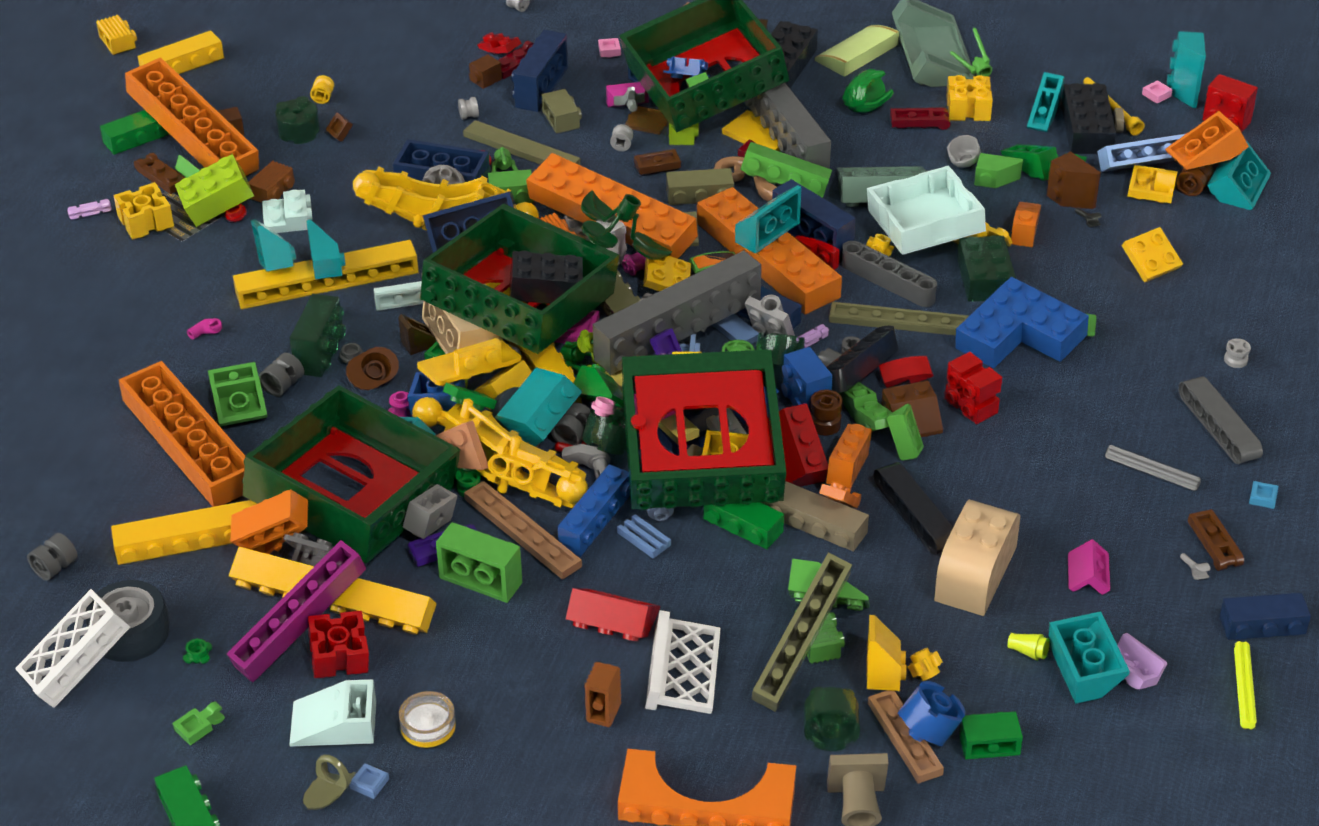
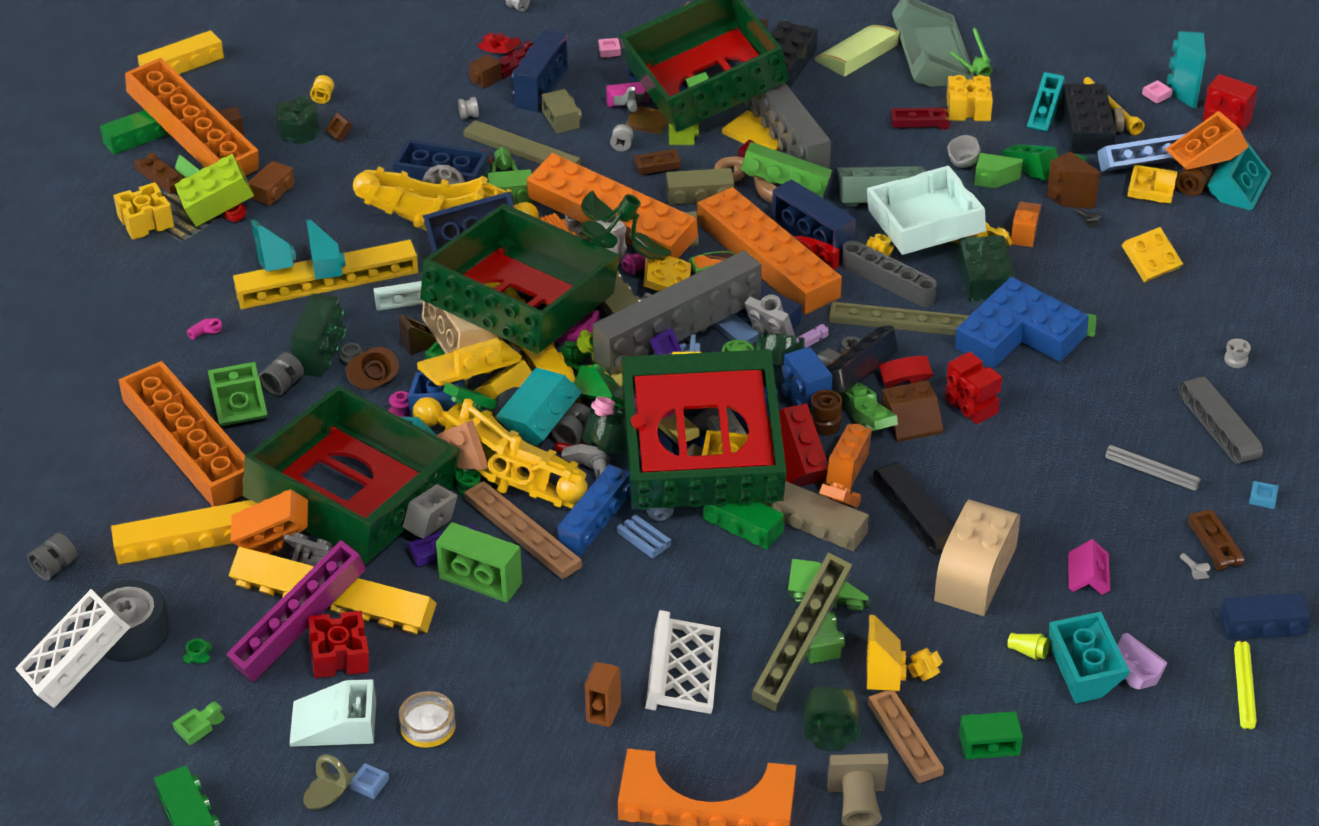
(89, 209): lavender axle -> none
(116, 34): yellow brick -> none
(288, 213): light aqua plate -> none
(543, 276): black brick -> none
(611, 613): slope -> none
(678, 67): hinge -> none
(769, 221): teal slope -> none
(866, 92): green hair -> none
(905, 433): bright green slope -> none
(931, 713): blue brick -> none

